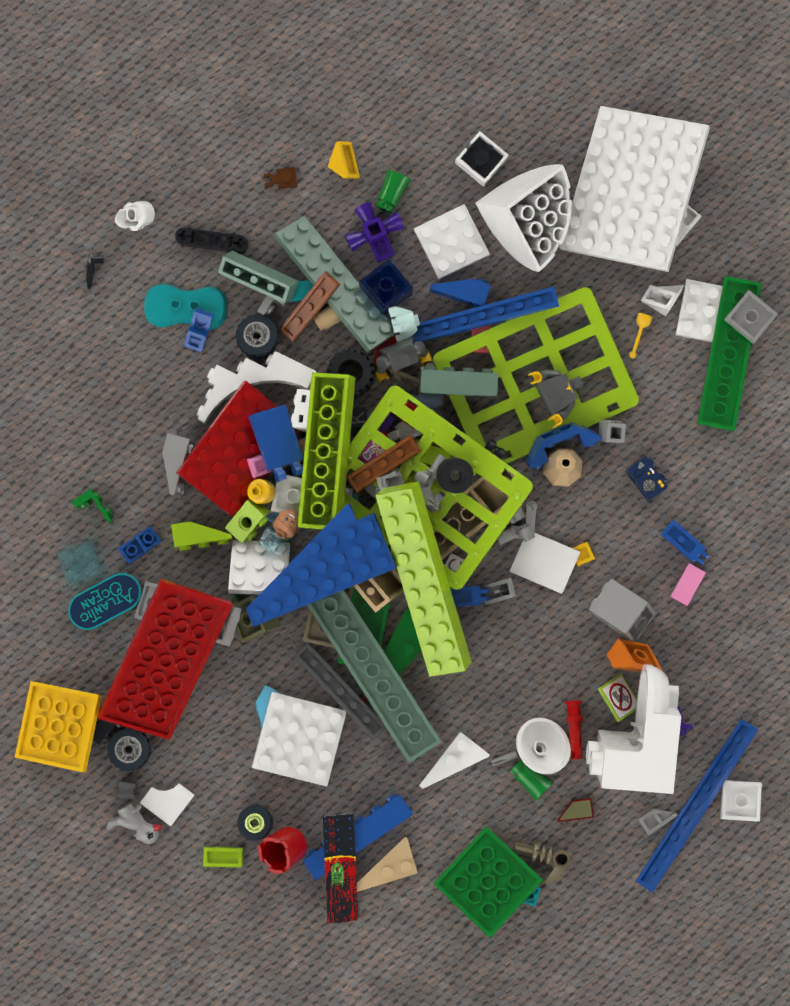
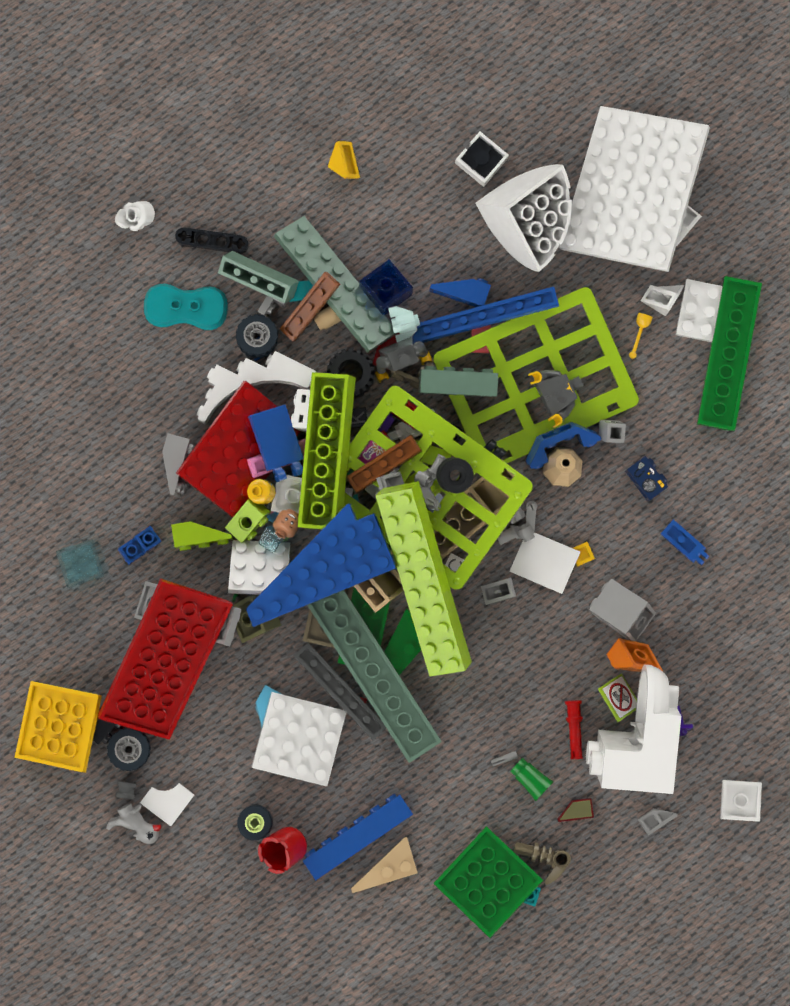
(83, 502): green bracket -> none
(91, 268): black bar -> none
(104, 601): tile -> none
(198, 330): blue slope -> none
(223, 857): lime tile -> none
(285, 178): reddish brown plate -> none
(340, 868): black sticker -> none
(374, 232): dark purple brick -> none
(391, 190): green plant -> none
(430, 400): sand blue brick -> none
(451, 242): white plate -> none
(457, 757): white wing -> none
(469, 596): blue hinge -> none
(549, 740): white dish -> none
(687, 584): bright pink tile -> none
(696, 805): blue plate -> none
(751, 316): light grey plate -> none

